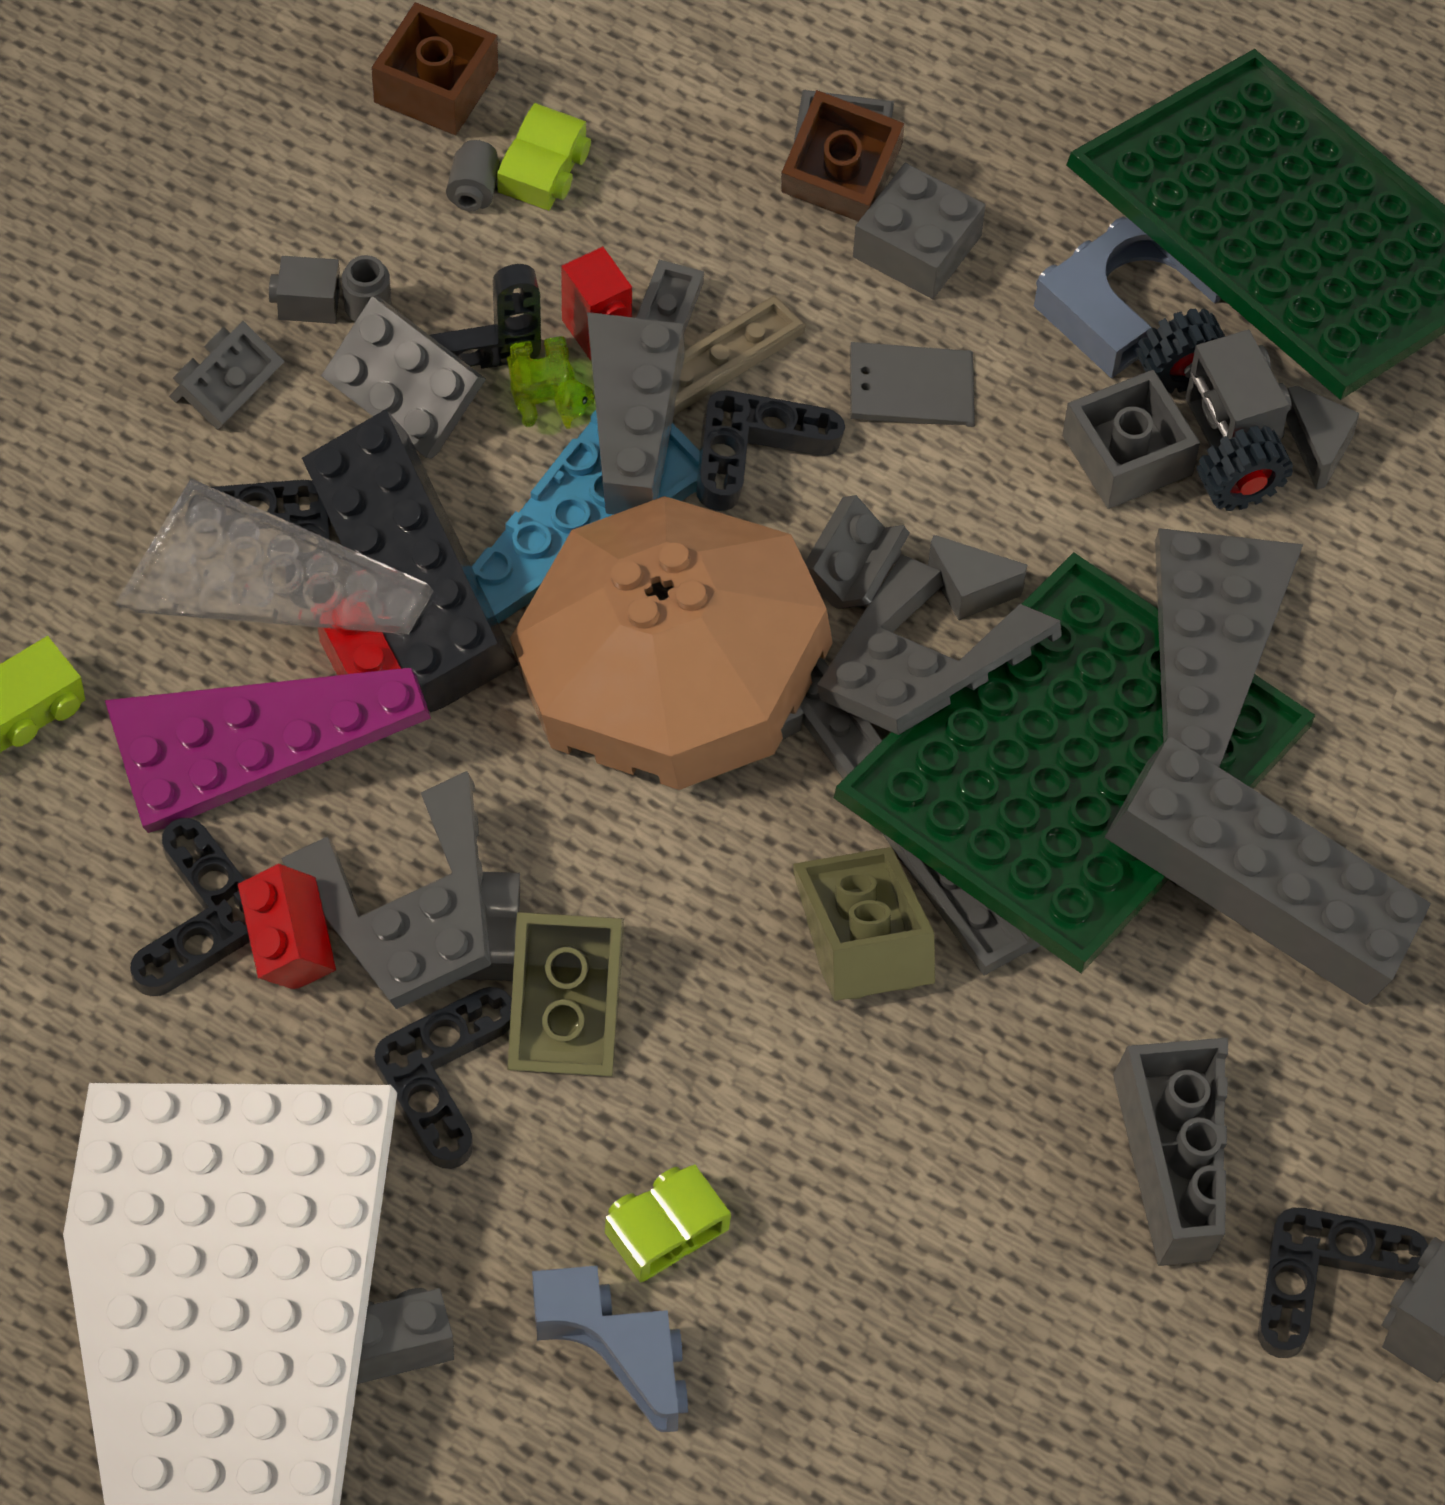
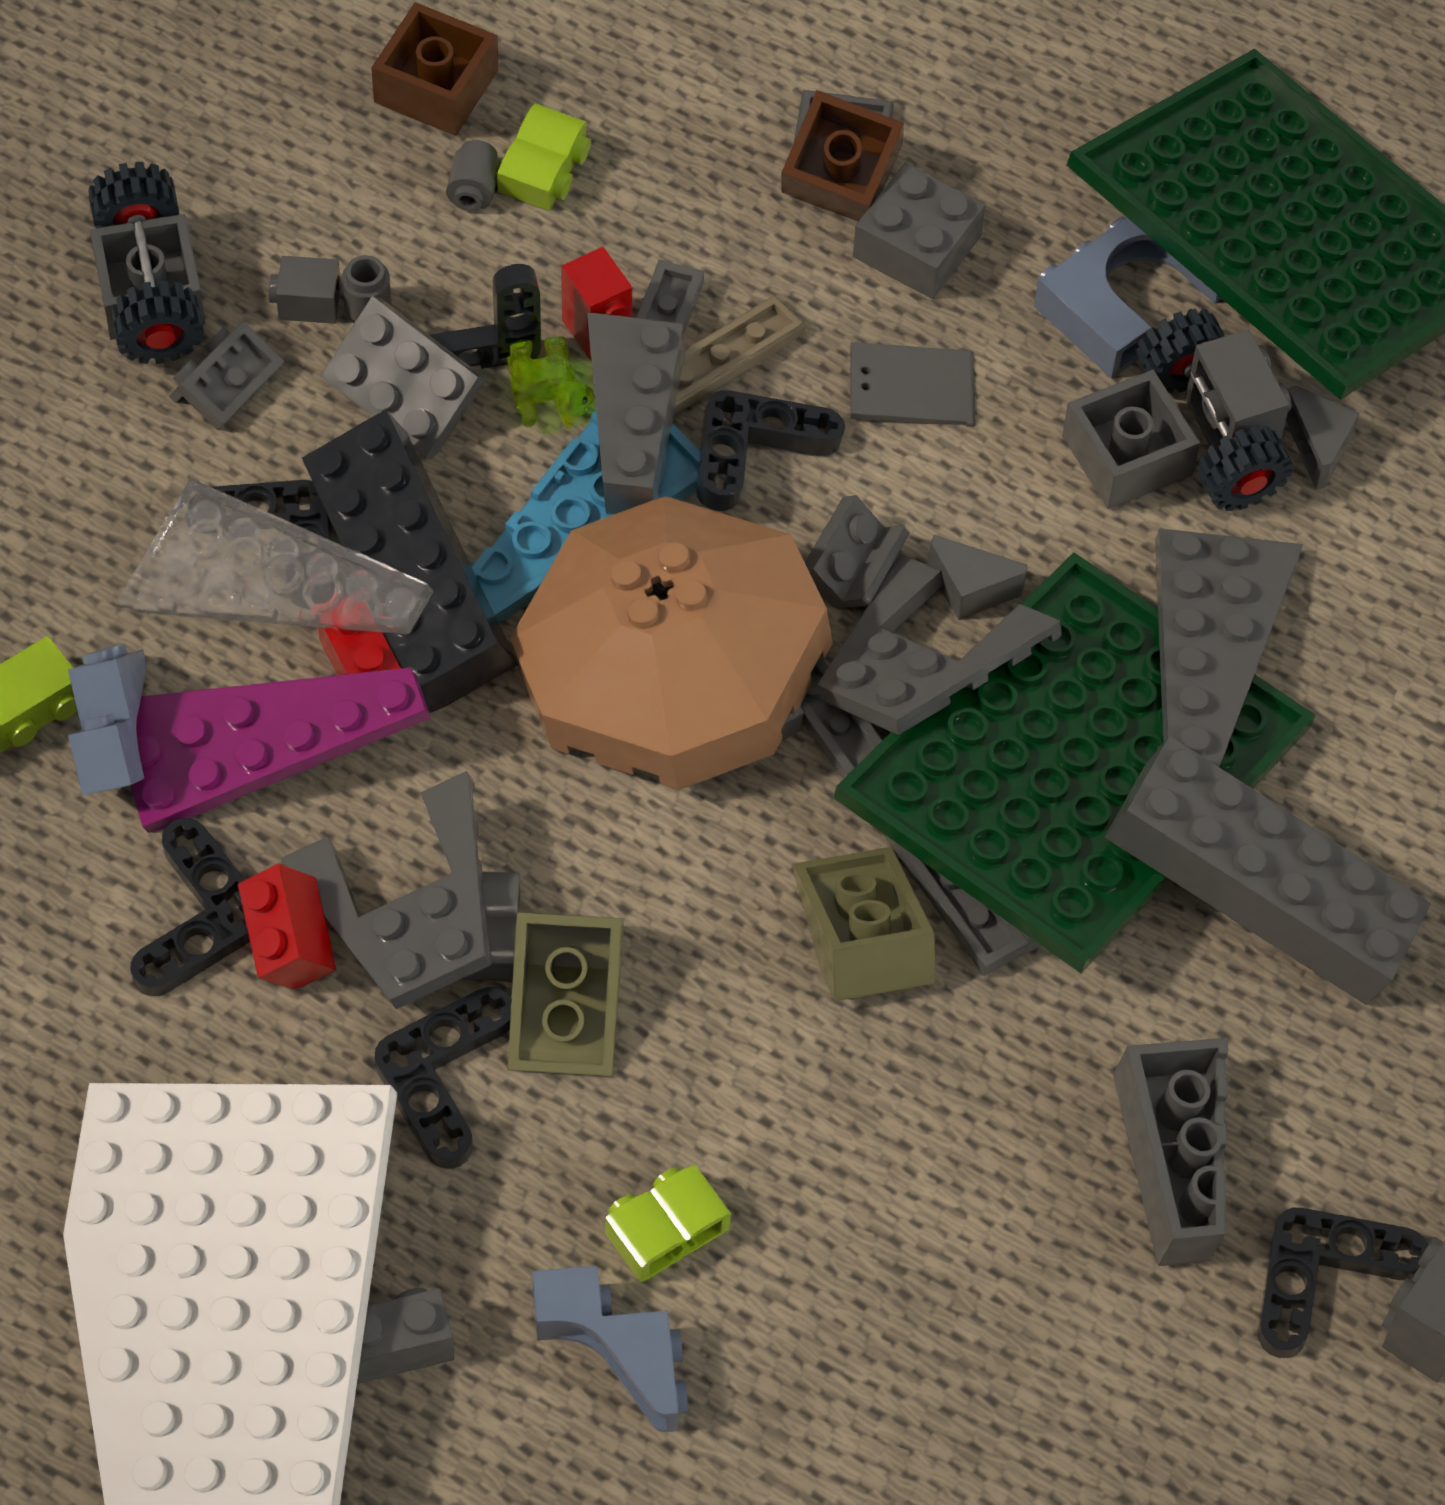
(107, 703): none -> sand blue arch
(145, 264): none -> brick

